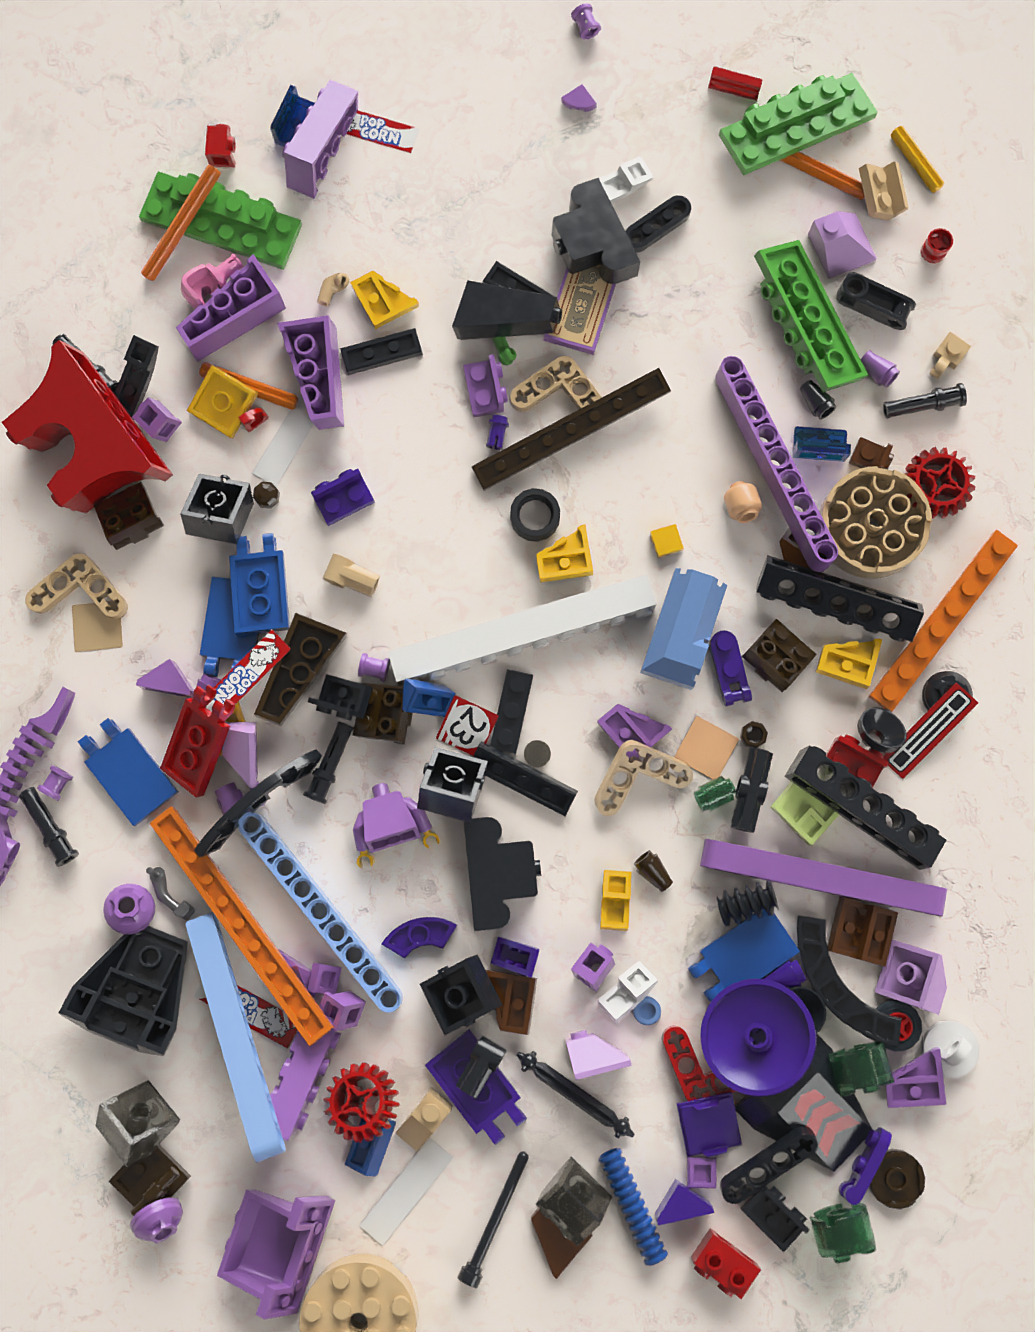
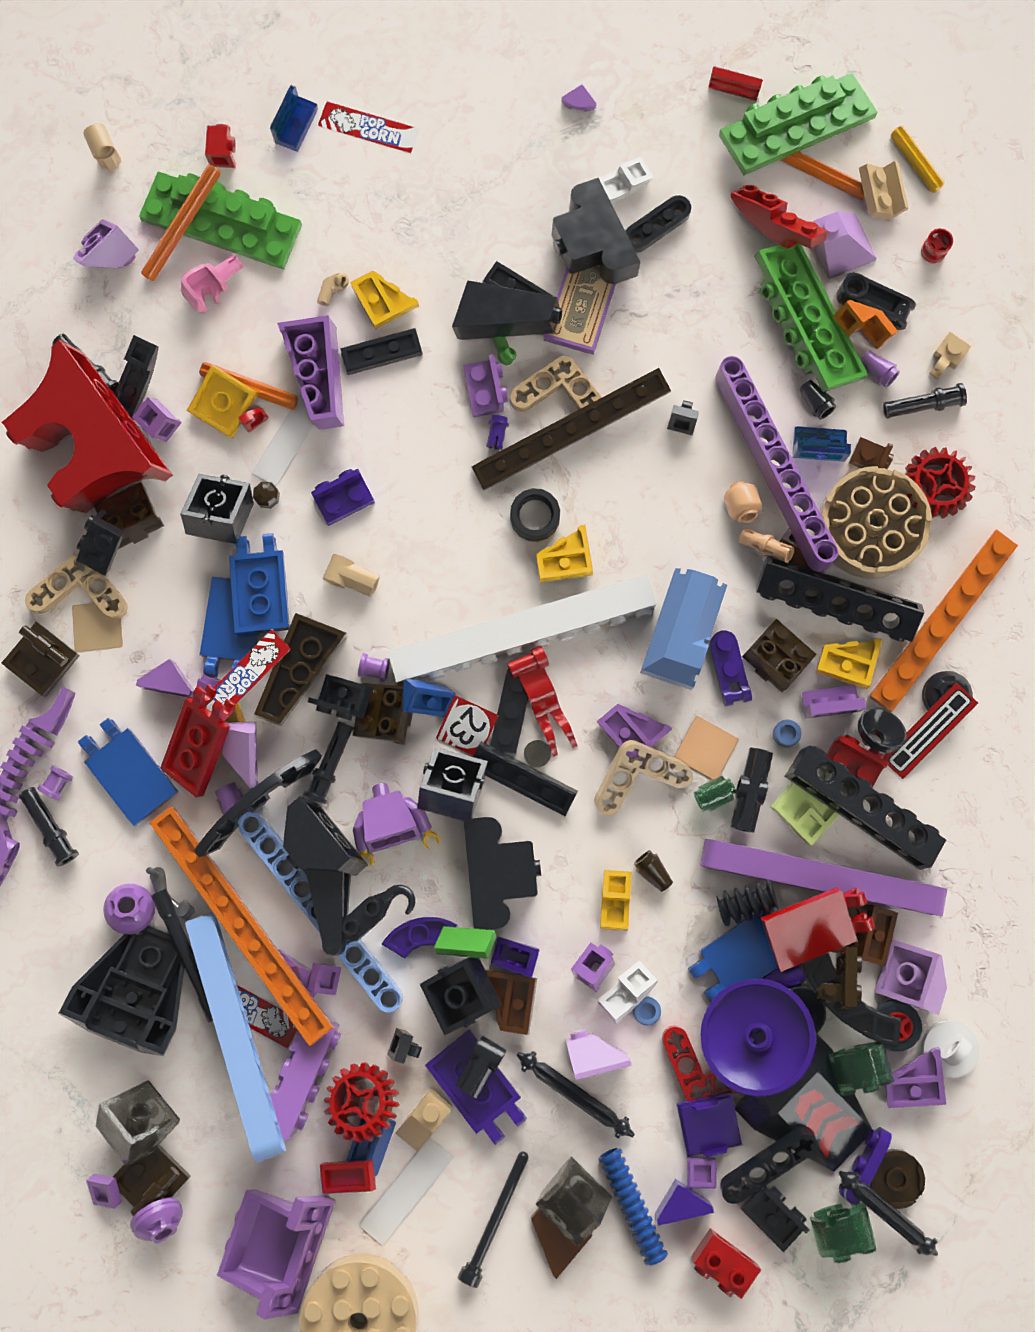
(40, 658): none -> dark brown plate
(99, 544): none -> black bracket
(102, 147): none -> tan piece
(104, 1191): none -> medium lavender tile
(106, 247): none -> medium lavender slope
(168, 913): none -> black piece
(231, 311): medium lavender wedge -> none
(319, 137): wedge -> none
(329, 863): none -> black slope
(342, 1009): medium lavender brick -> none
(347, 1176): none -> red tile
(403, 1046): none -> black tile
(465, 942): none -> bright green tile
(541, 694): none -> red flag
(576, 15): medium lavender bush -> none
(666, 540): yellow tile -> none
(683, 418): none -> black tile
(753, 734): dark brown tile -> none
(766, 545): none -> light nougat pin
(770, 217): none -> red slope
(787, 733): none -> medium blue tile
(815, 927): none -> tile
(832, 701): none -> medium lavender bracket
(845, 991): none -> dark brown plate
(871, 321): none -> orange slope
(888, 1213): none -> black wheel

